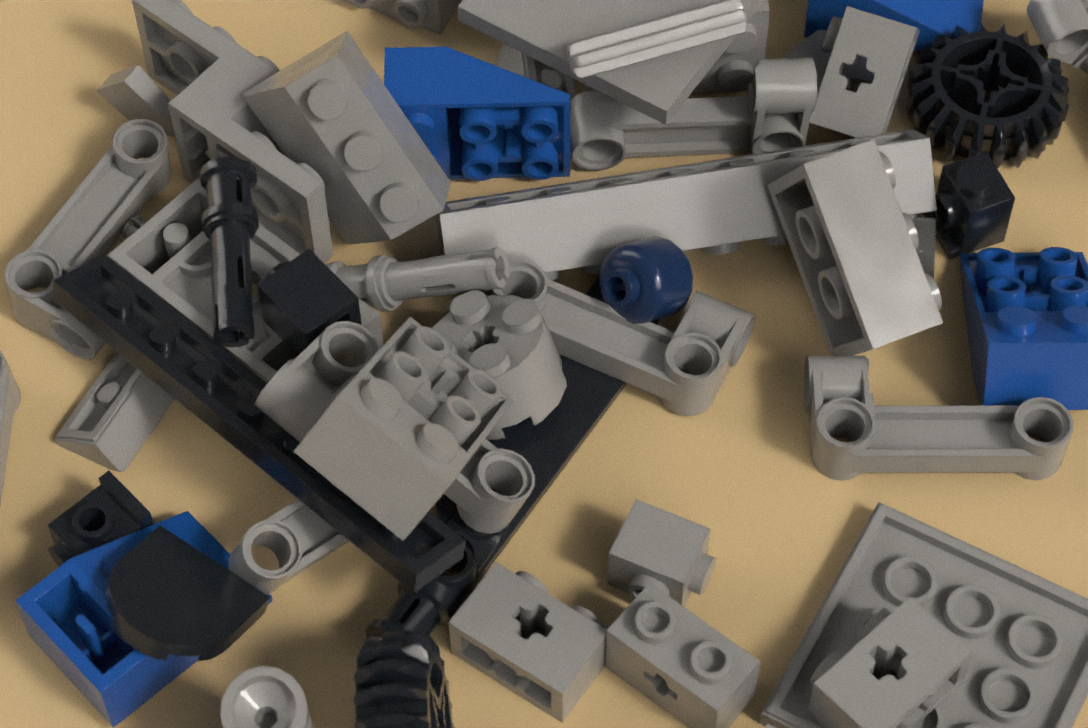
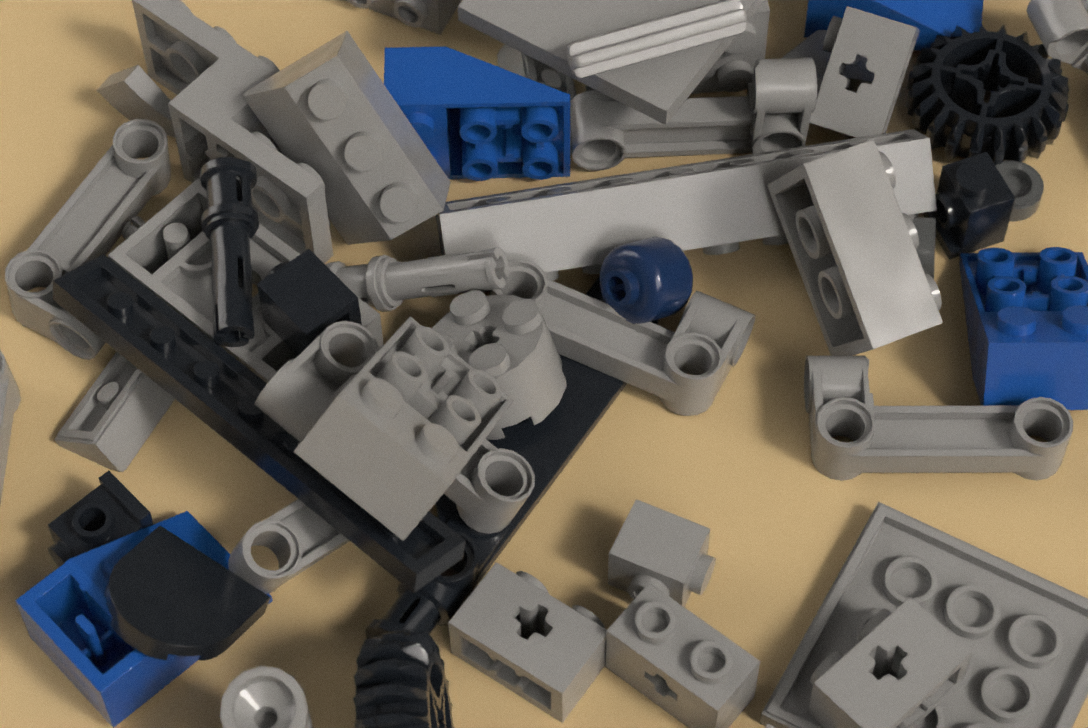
(1026, 187): none -> dark grey tile

